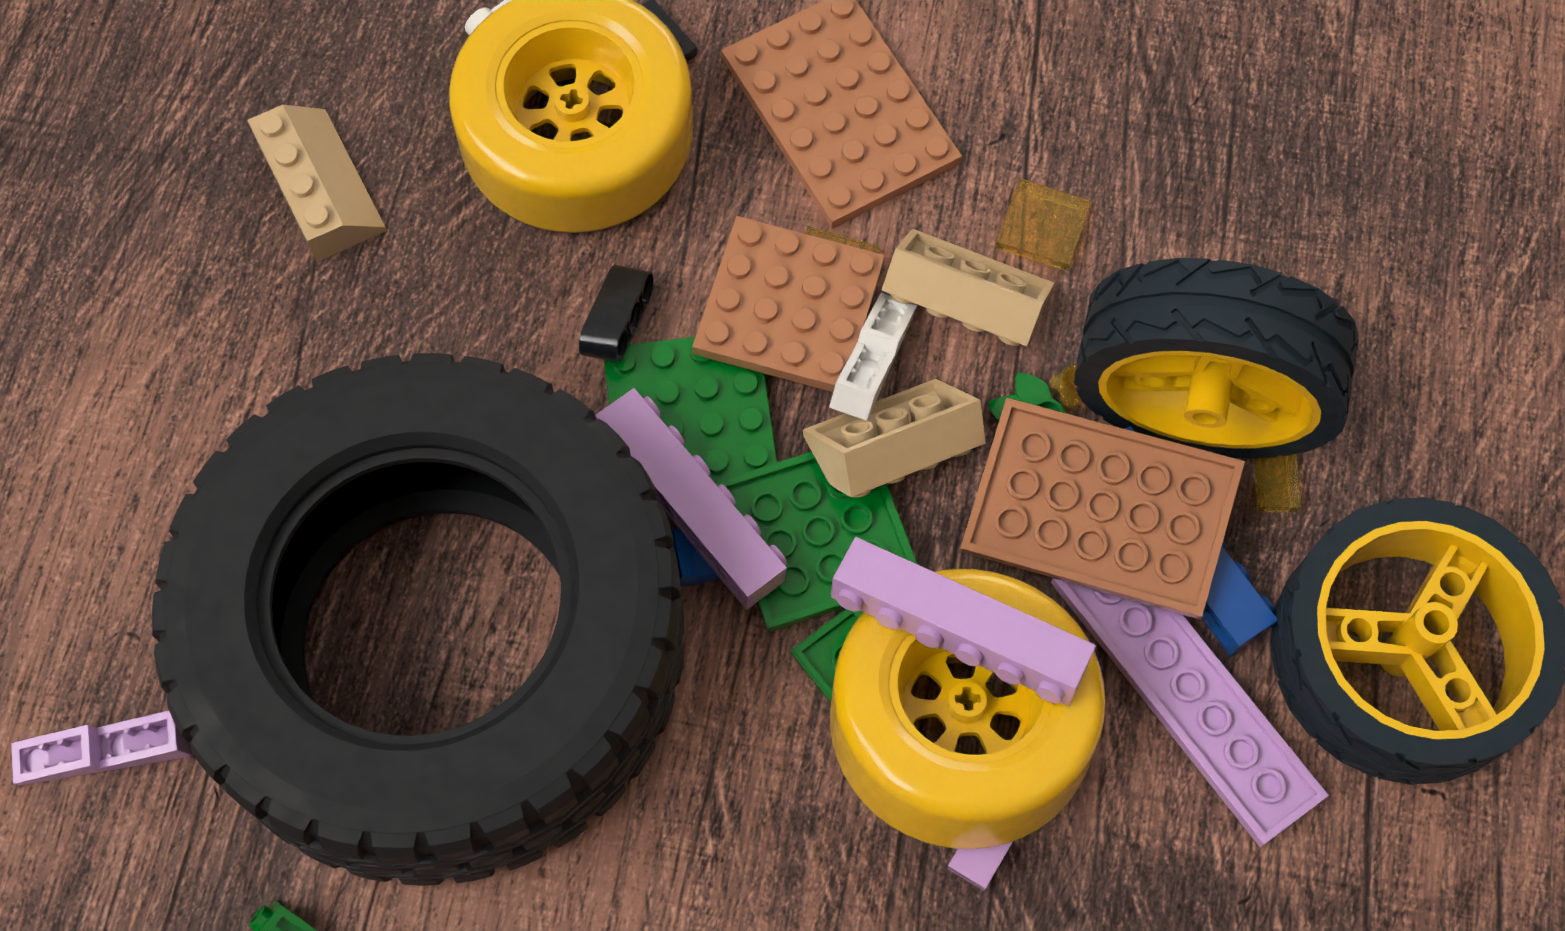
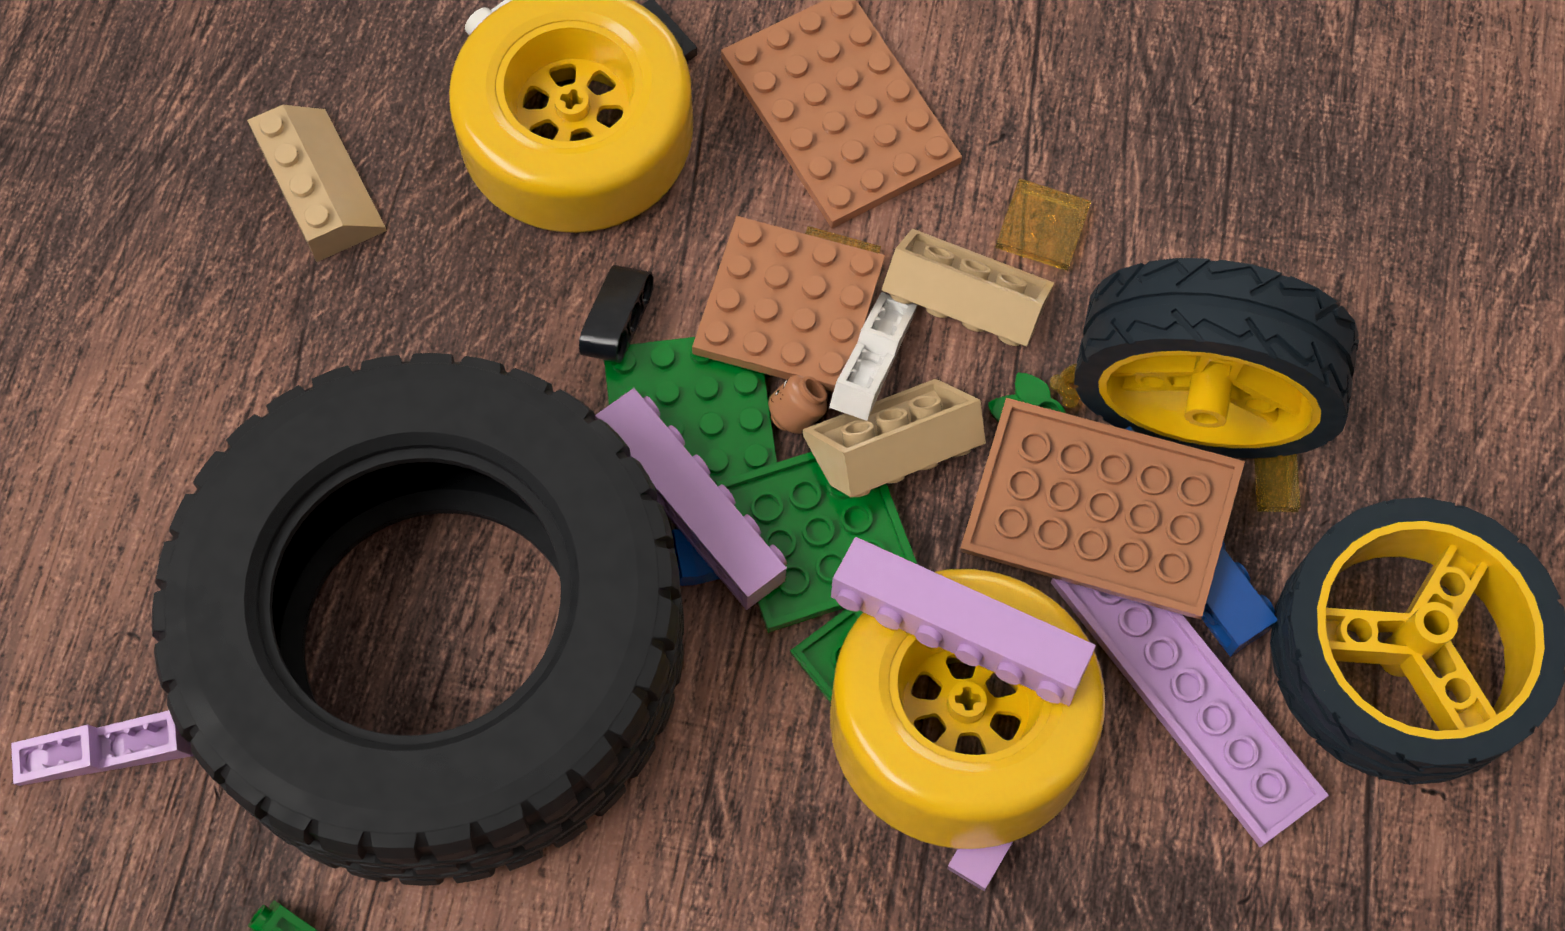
(798, 404): none -> nougat head

